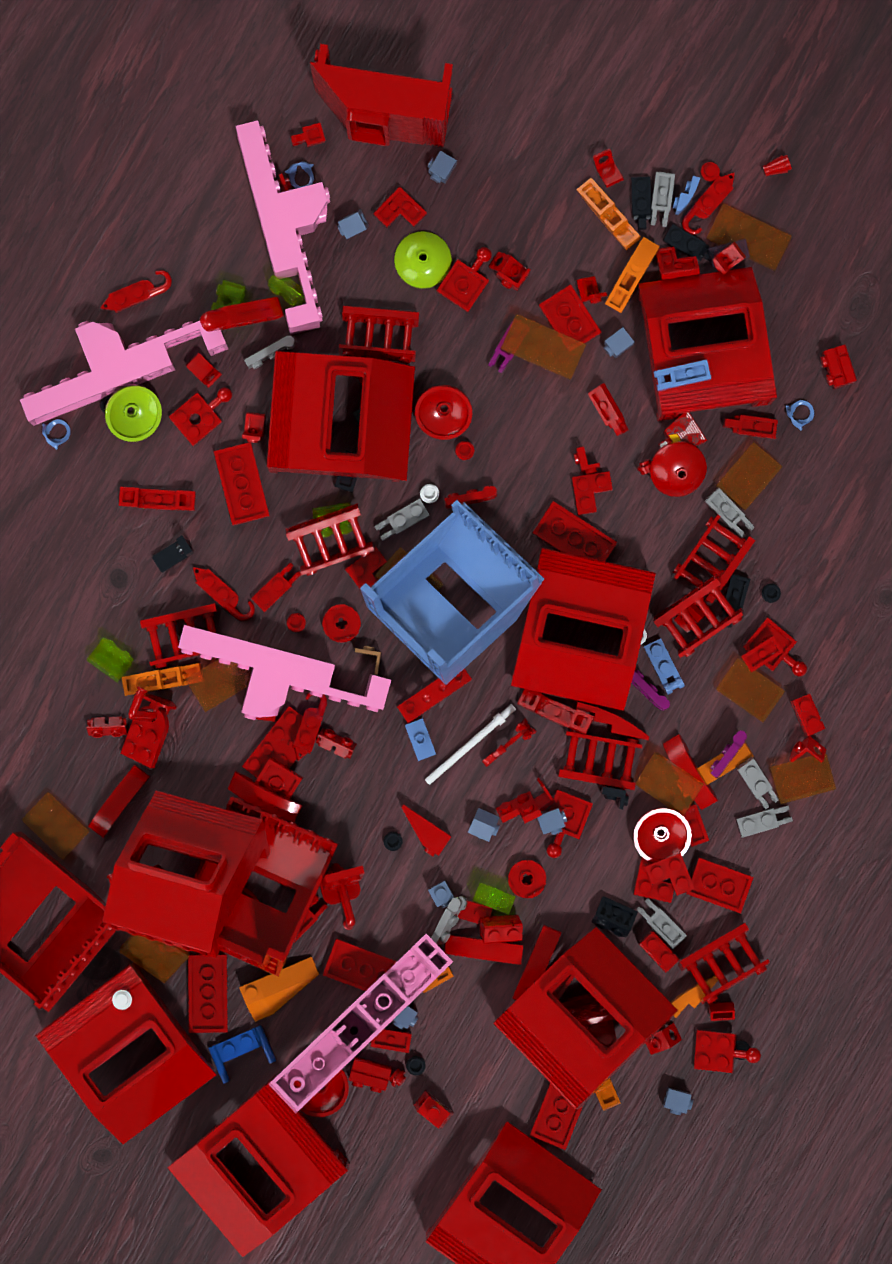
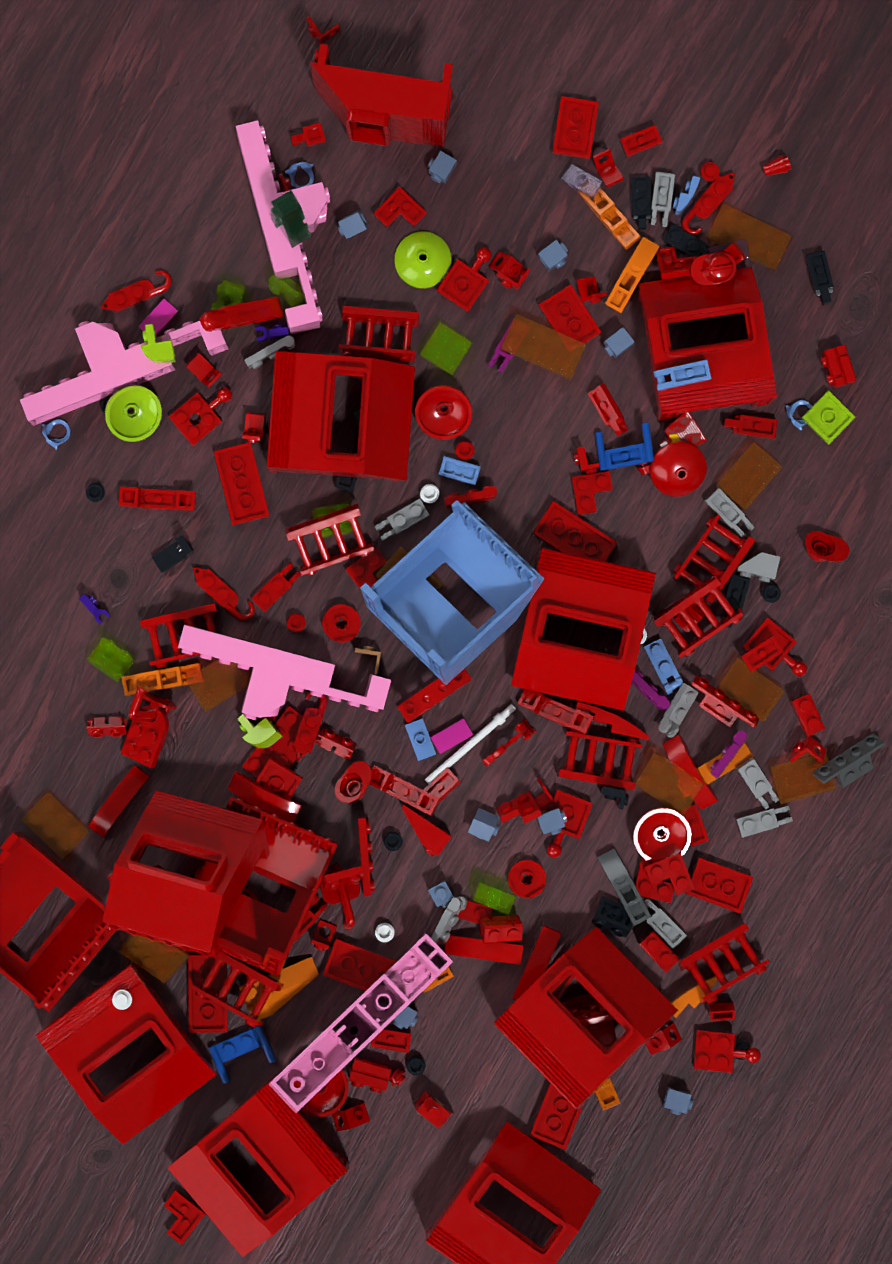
(90, 603): none -> dark purple plate
(95, 492): none -> black plate
(157, 352): none -> lime brick
(160, 316): none -> dark pink tile
(188, 1216): none -> red plate
(253, 976): none -> red fence
(261, 735): none -> lime brick
(277, 332): none -> dark purple plate
(289, 217): none -> clear green wedge
(314, 31): none -> red bracket
(320, 942): none -> red bracket
(351, 1117): none -> red bracket
(354, 782): none -> red piece
(365, 848): none -> red plate
(384, 932): none -> white plate
(404, 790): none -> red slope
(443, 784): none -> red plate
(446, 349): none -> clear neon green plate
(451, 736): none -> dark pink tile
(459, 470): none -> medium blue plate
(553, 255): none -> sand blue brick
(575, 127): none -> red plate
(582, 181): none -> clear purple plate
(624, 887): none -> dark grey slope
(627, 455): none -> blue plate
(641, 141): none -> red plate
(678, 709): none -> light grey hinge
(713, 268): none -> red piece
(722, 706): none -> red bracket
(761, 566): none -> light grey slope
(820, 276): none -> black hinge
(826, 547): none -> red piece
(828, 417): none -> lime plate
(851, 763): none -> dark grey bracket

